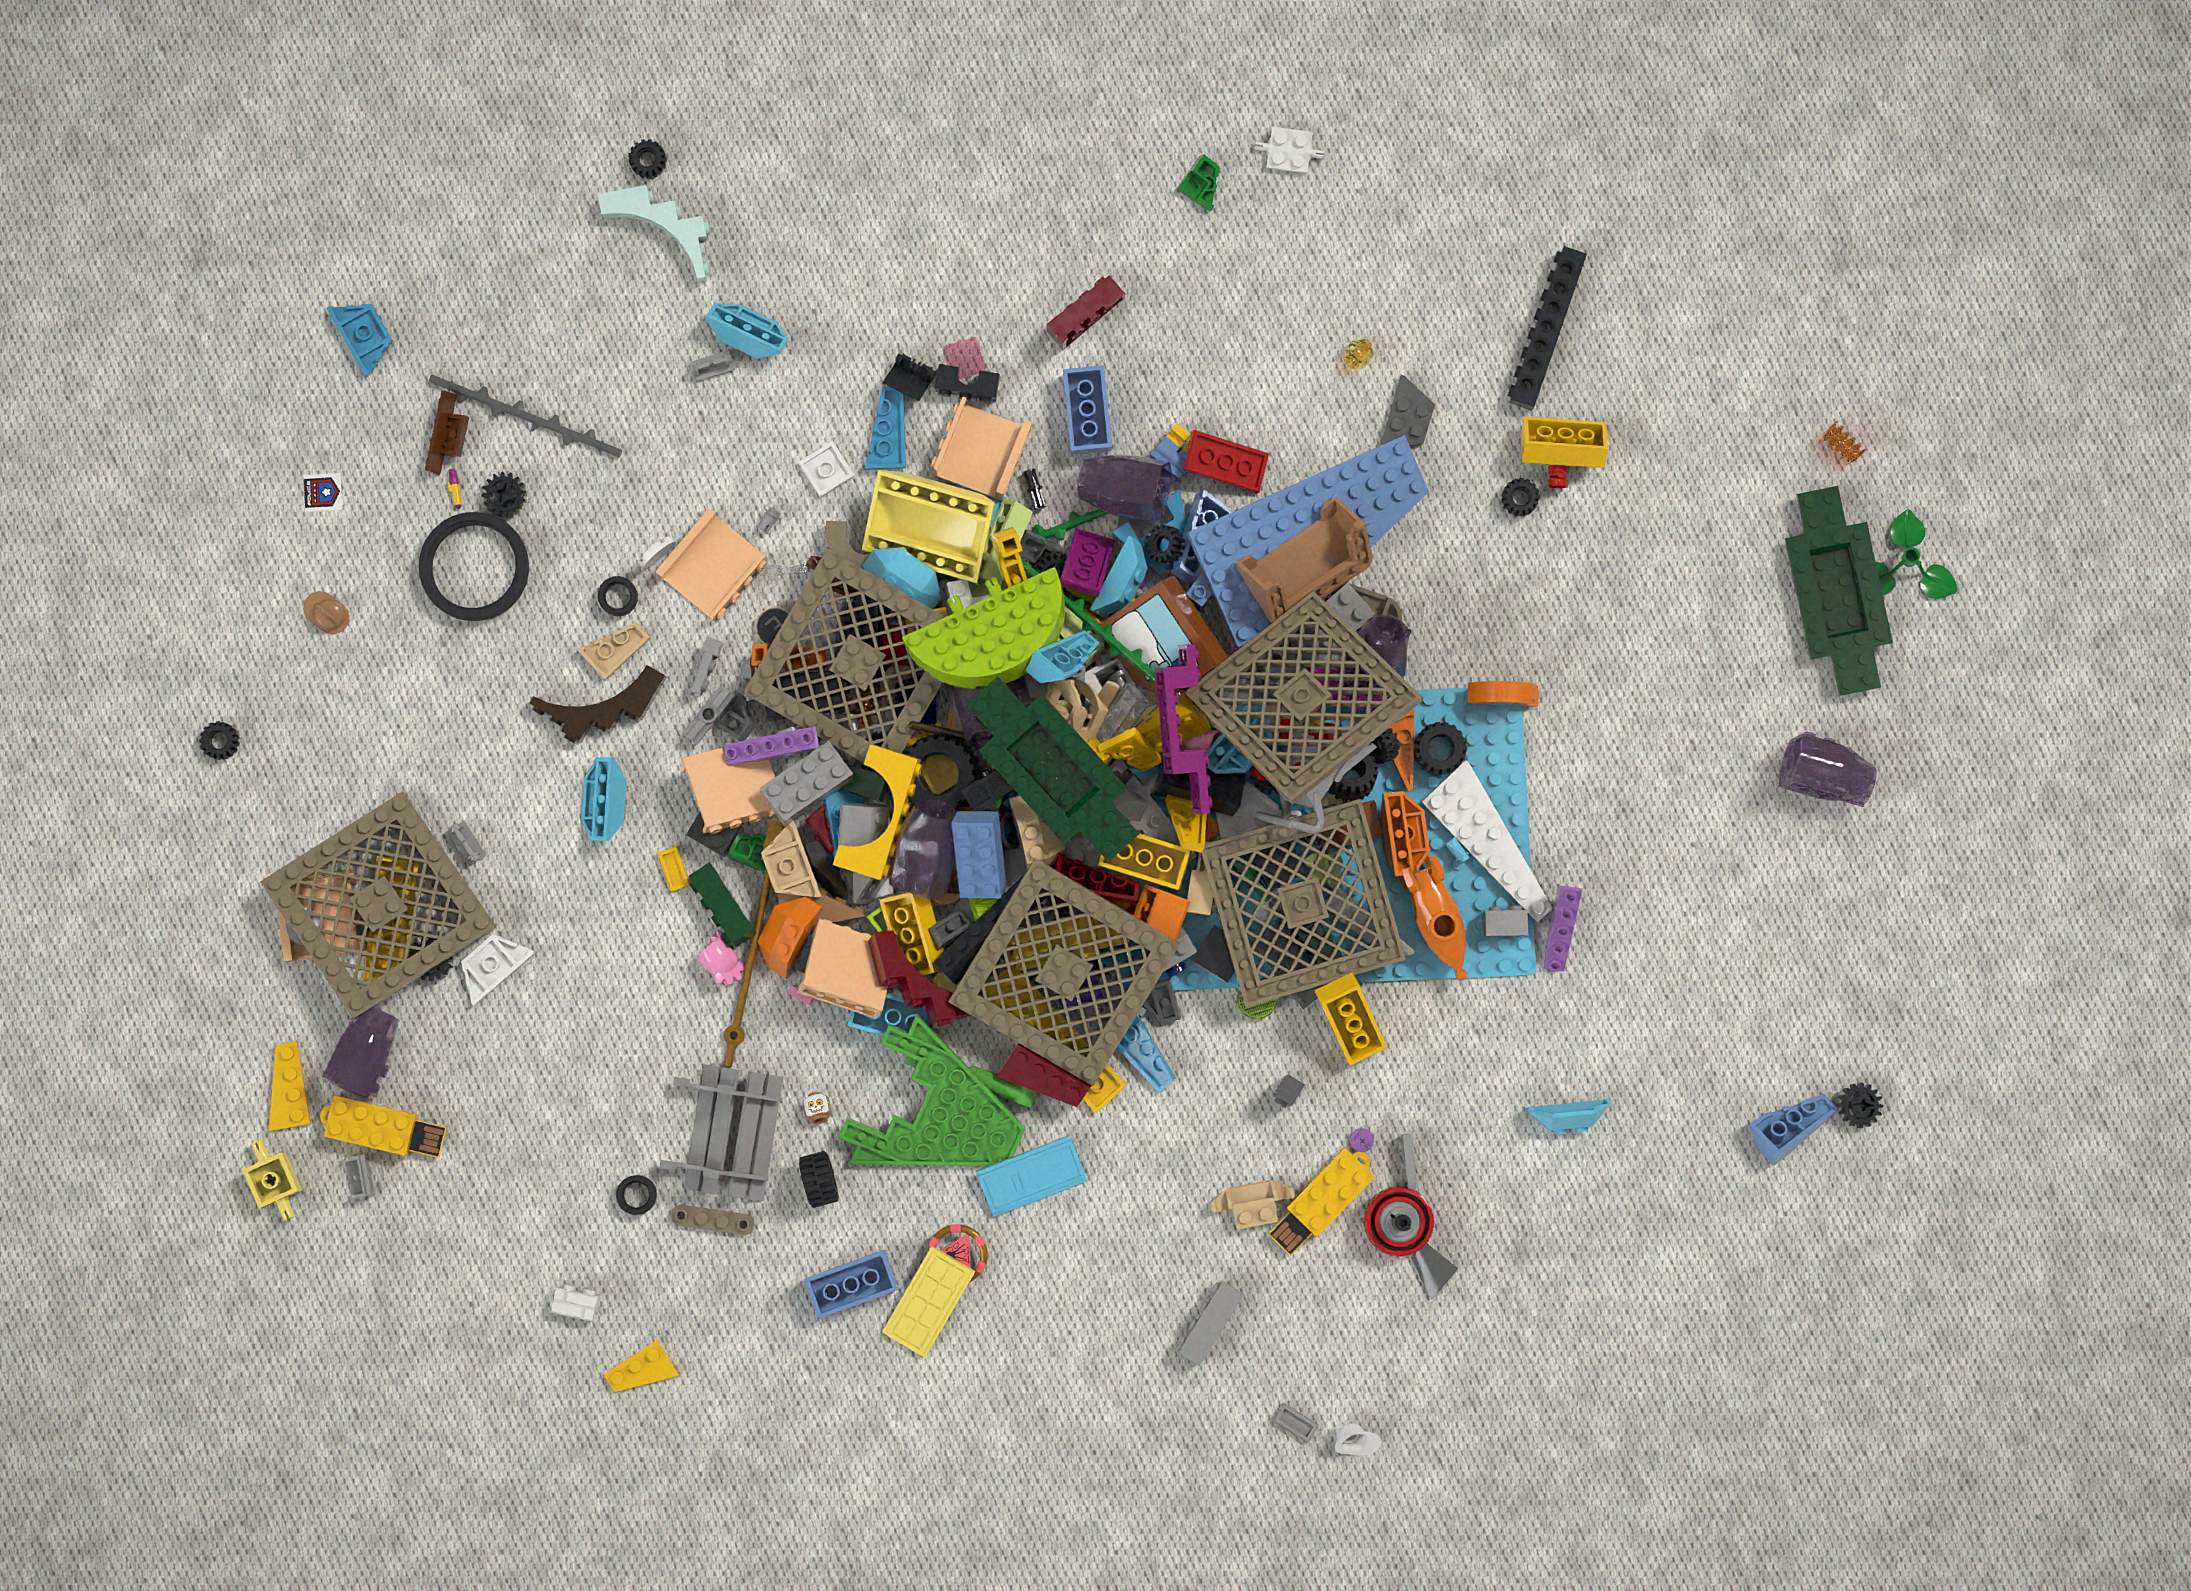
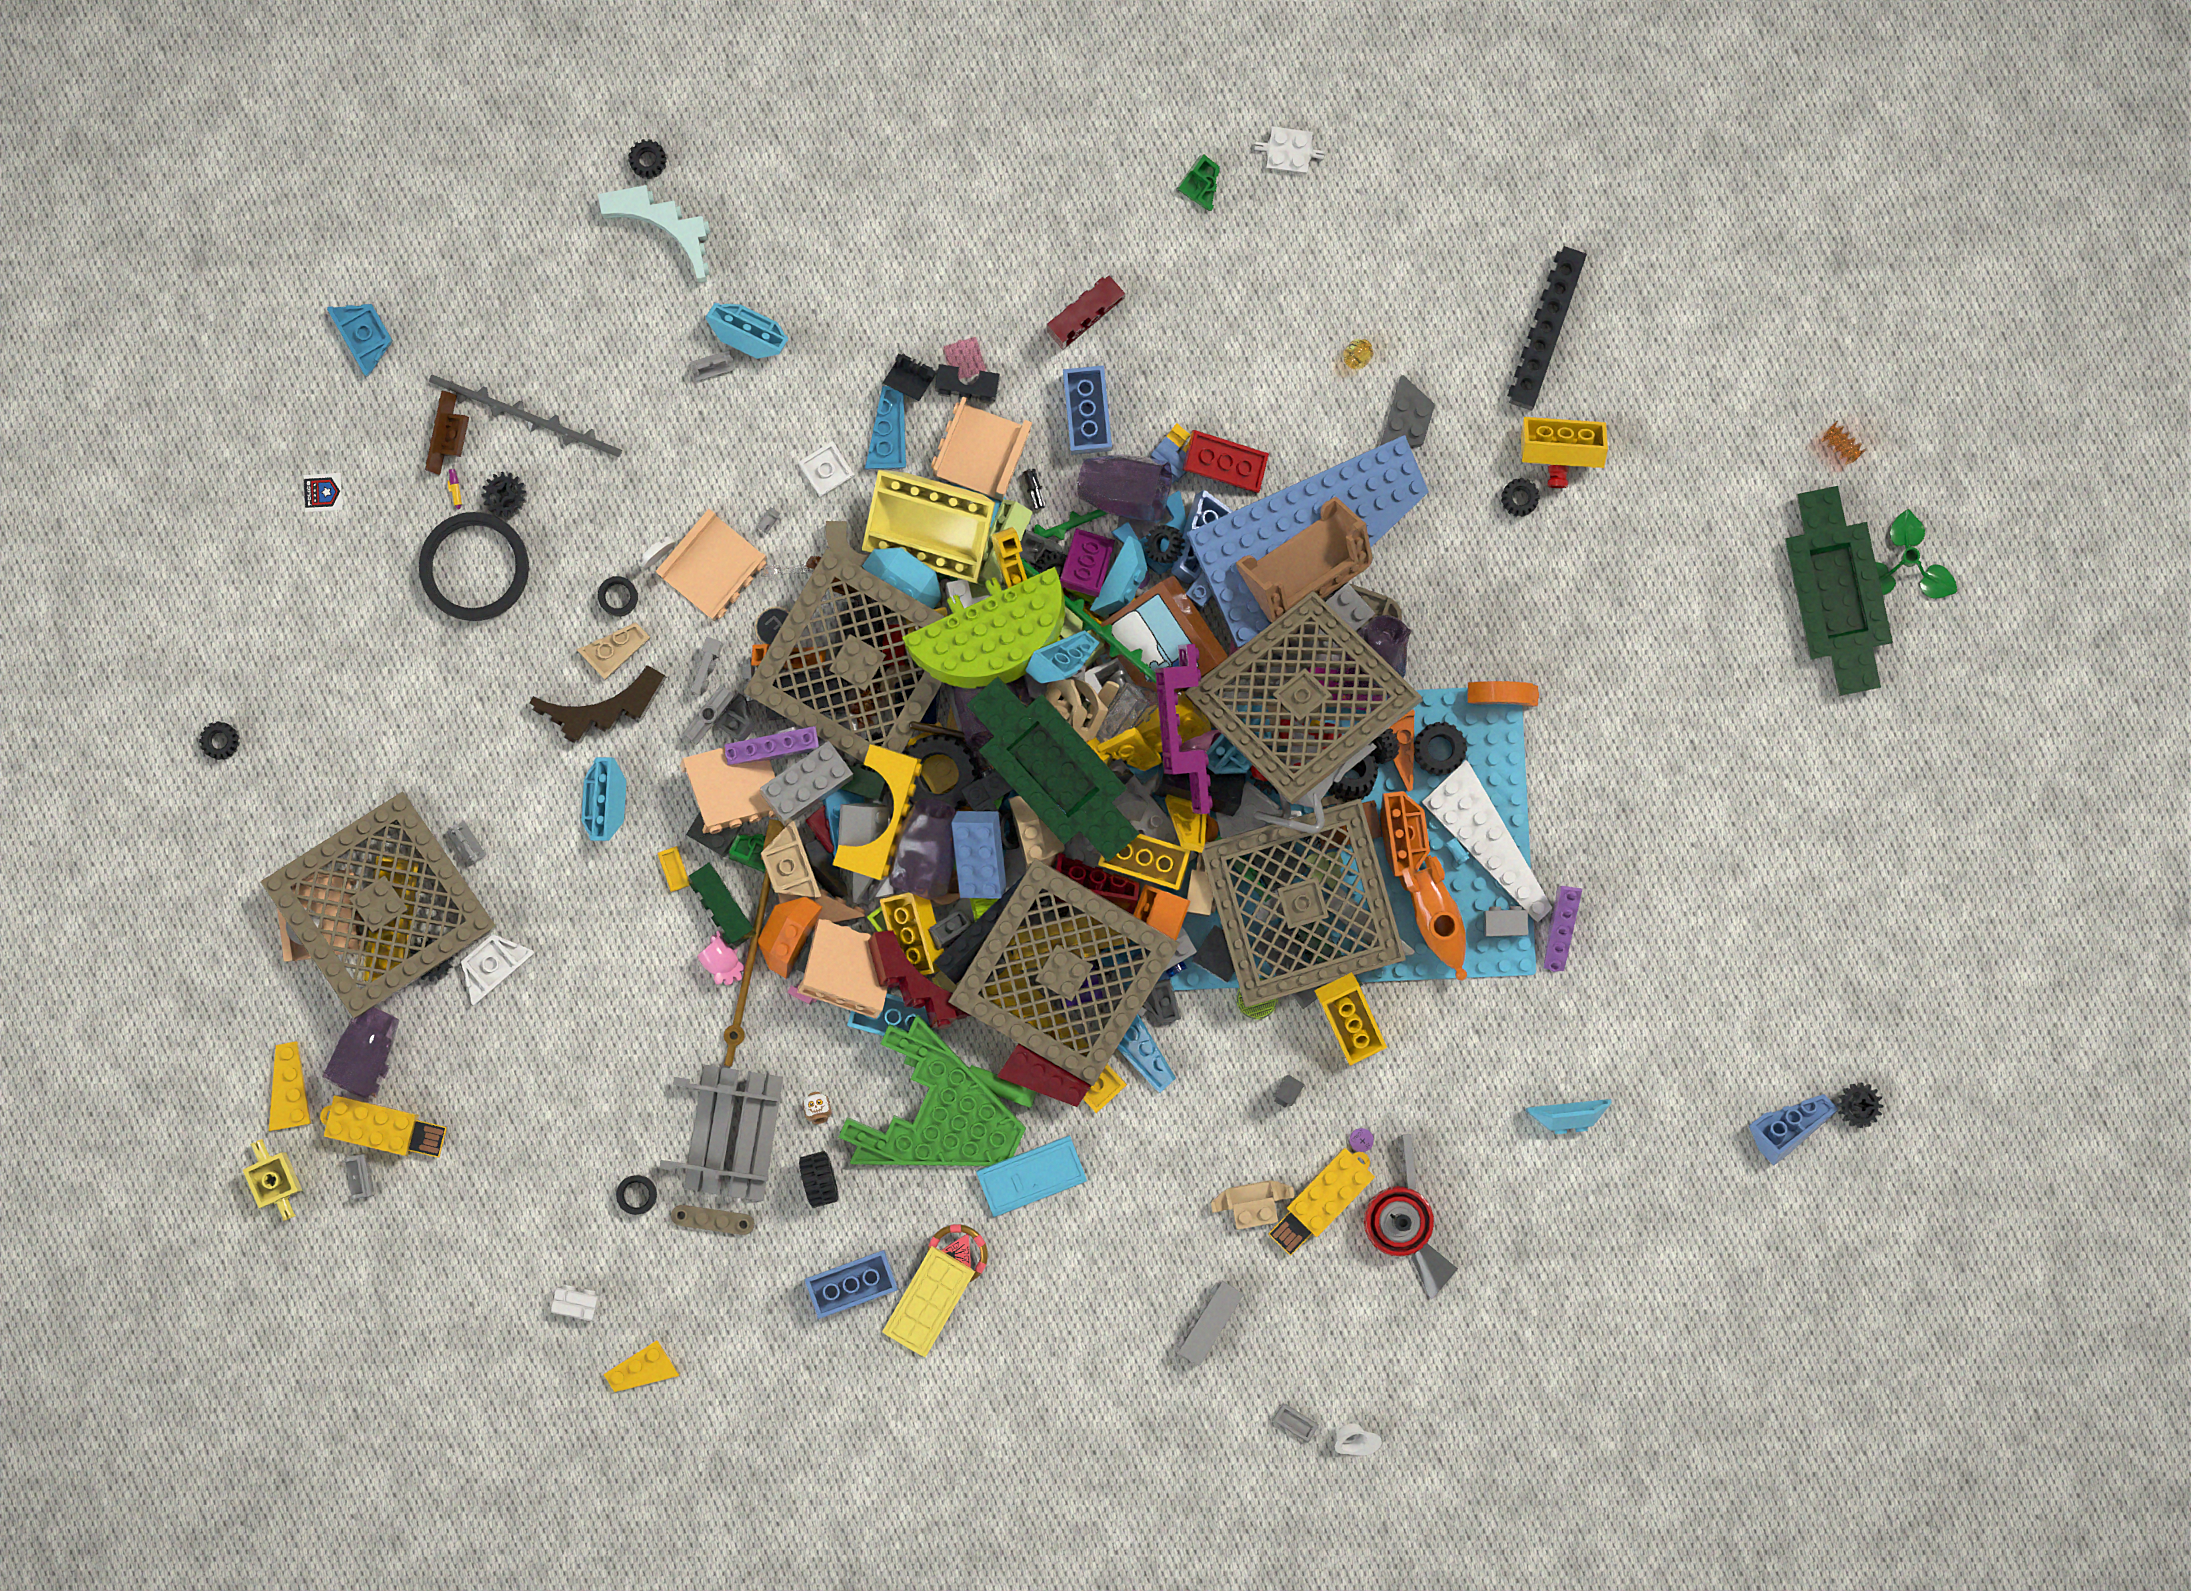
(326, 612): medium nougat piece -> none
(1826, 770): clear purple animal -> none

